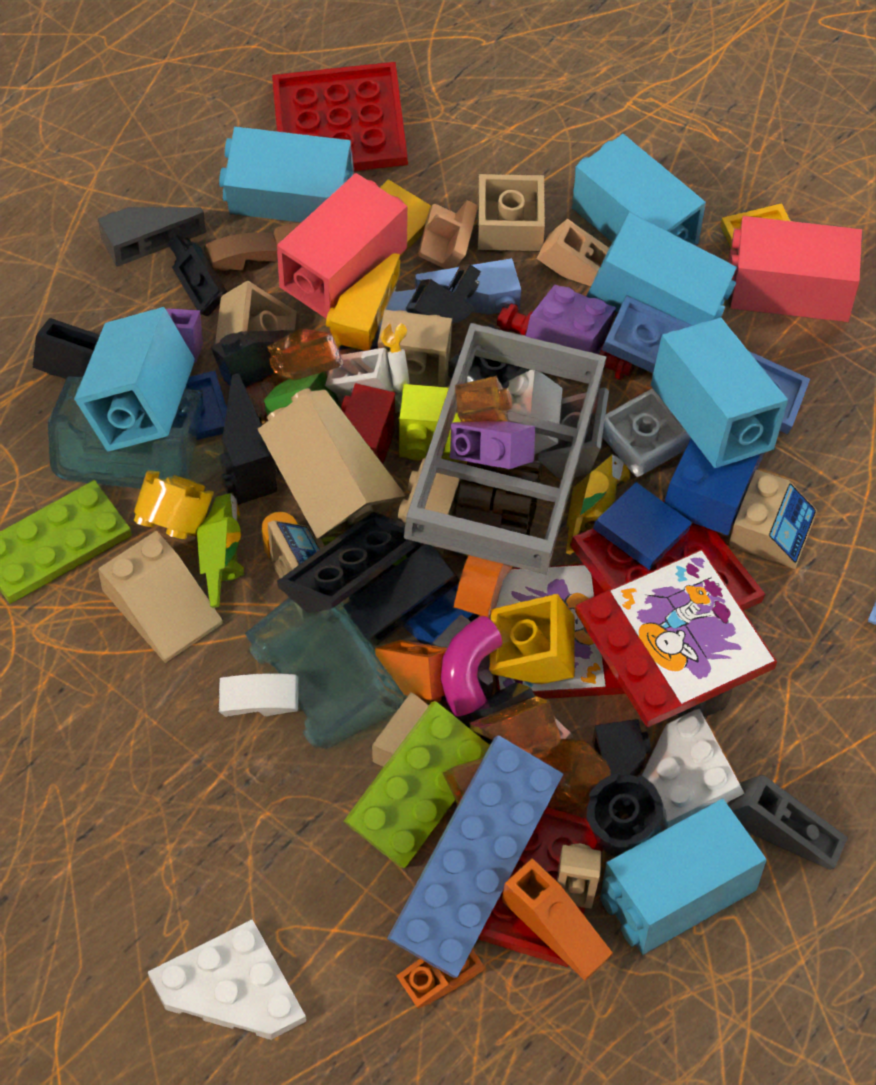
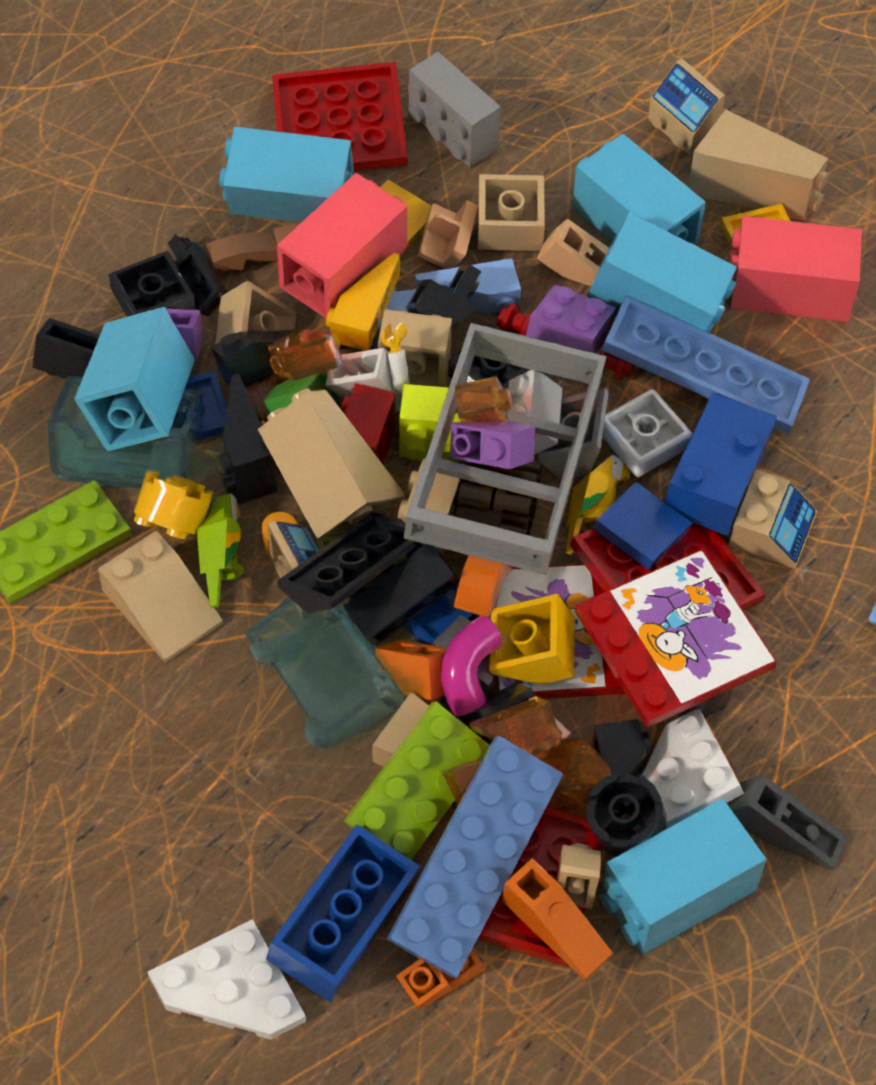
(146, 230): dark grey slope -> none
(151, 285): none -> black brick
(258, 693): white slope -> none
(342, 913): none -> blue brick
(454, 109): none -> light grey brick
(685, 106): none -> slope
(718, 392): medium azure brick -> none
(757, 168): none -> tan slope

